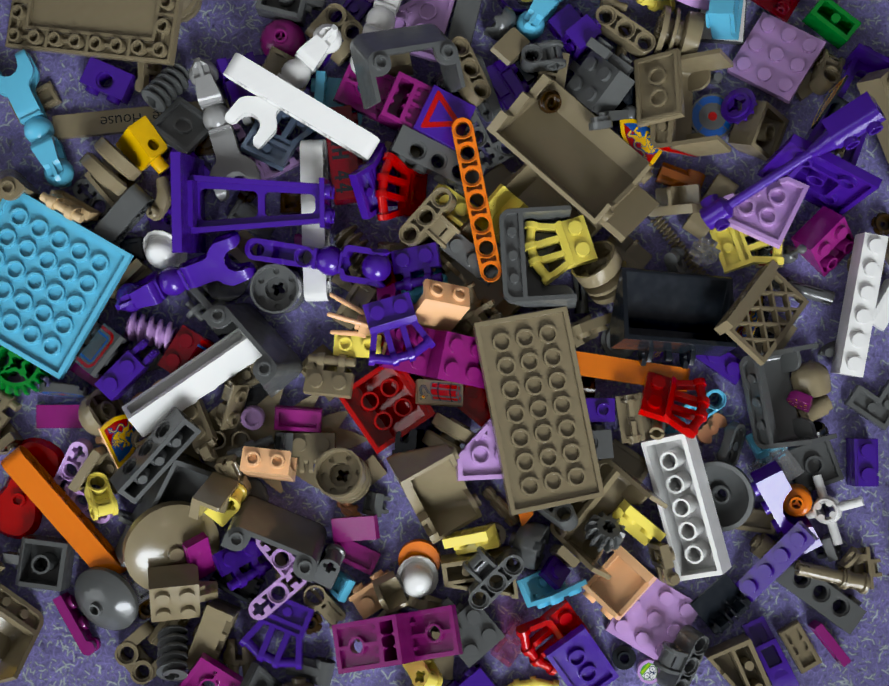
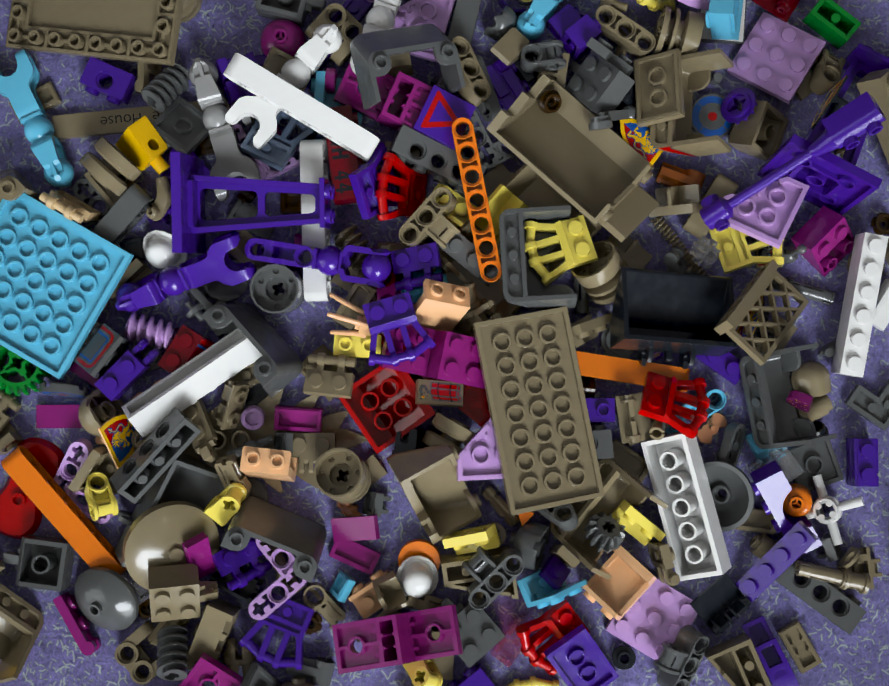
(213, 495): dark tan panel -> none
(329, 565): dark grey piece -> none
(330, 80): none -> magenta tile
(647, 671): tile -> none
(829, 642): magenta tile -> none

